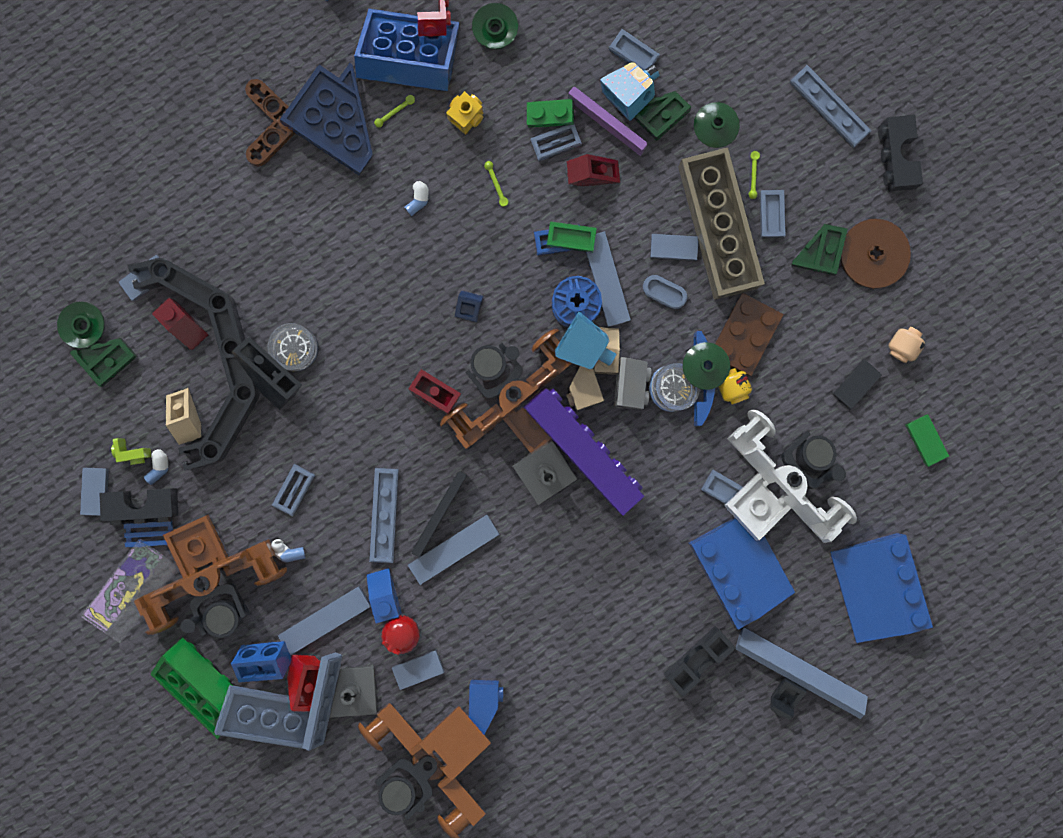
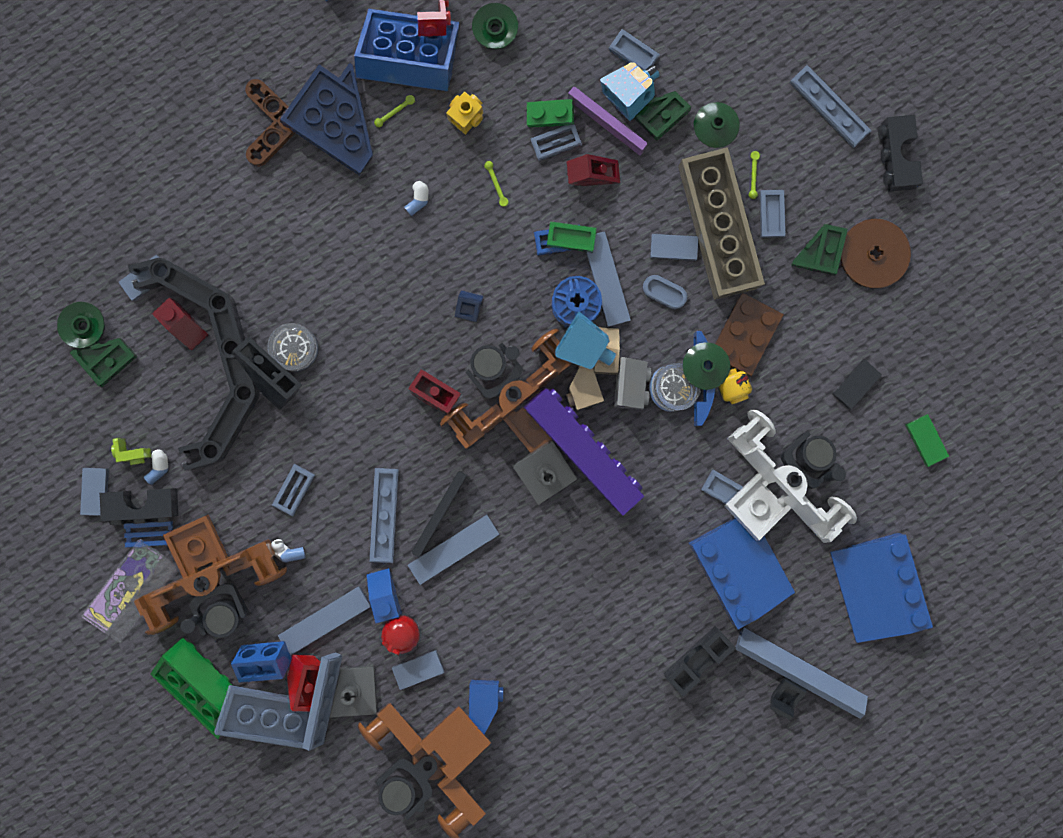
(182, 417): tan slope -> none
(906, 344): light nougat head -> none

